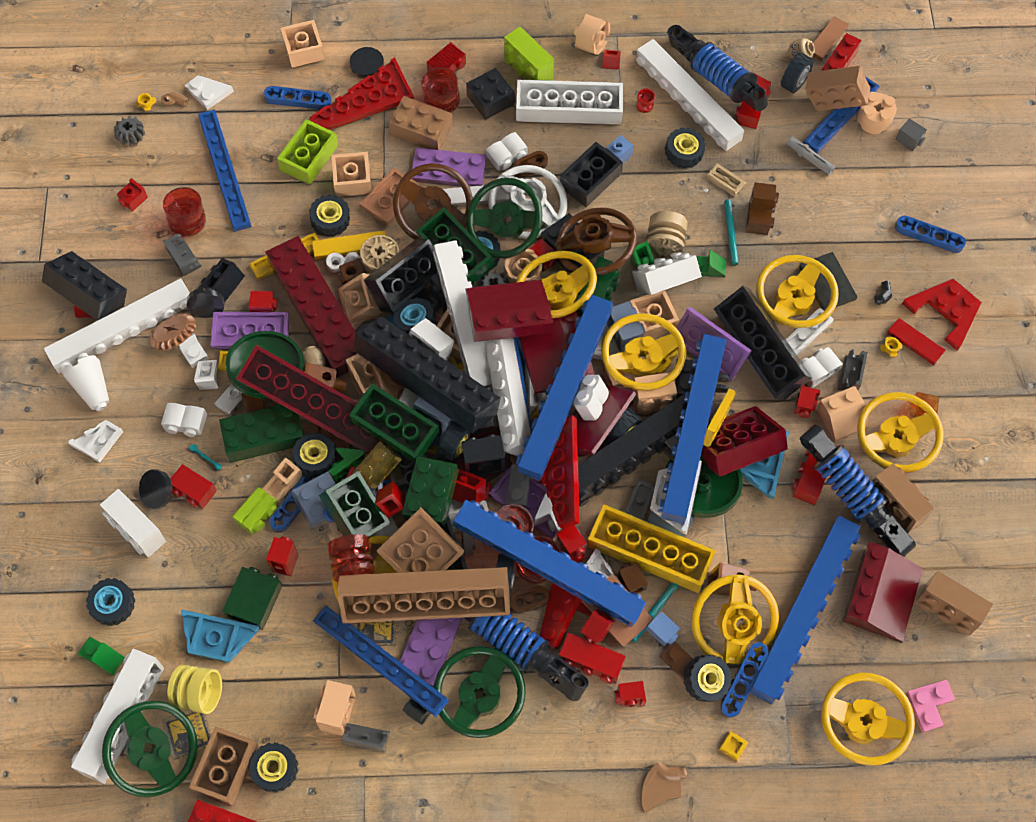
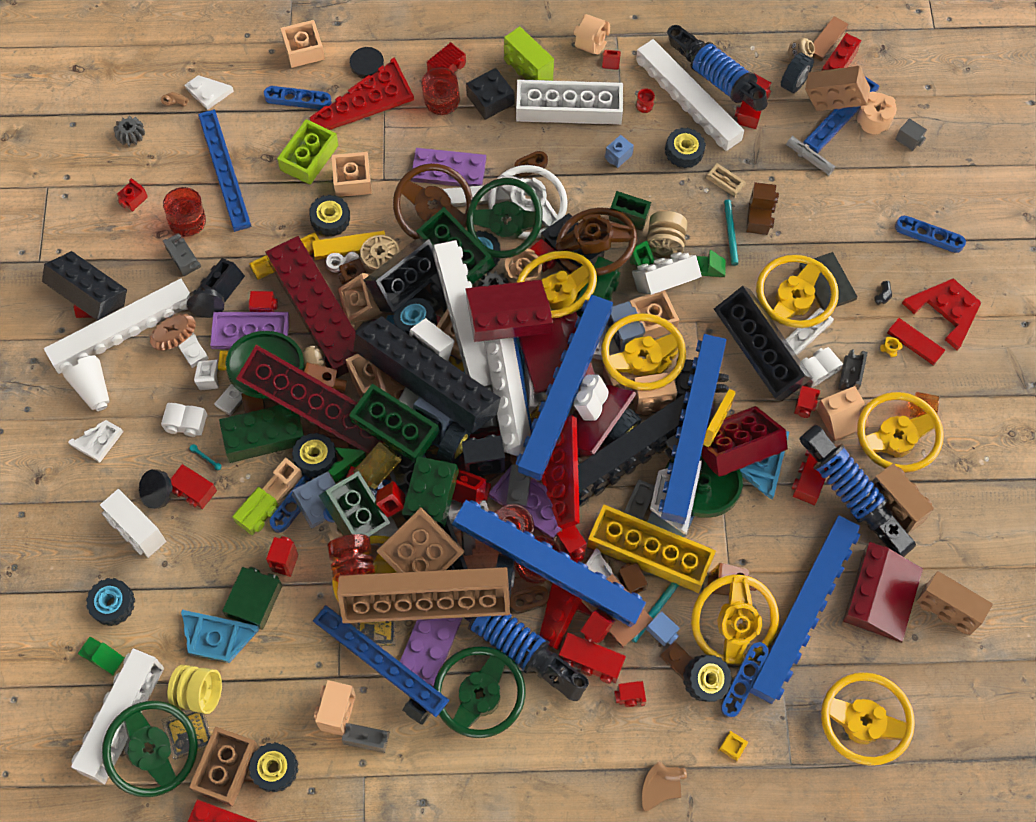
(145, 97): yellow plate -> none
(380, 200): nougat plate -> none
(420, 124): medium nougat brick -> none
(506, 151): white brick -> none
(545, 513): white slope -> none
(591, 174): black brick -> none
(634, 208): none -> dark green brick
(694, 326): medium lavender plate -> none
(925, 701): bright pink plate -> none

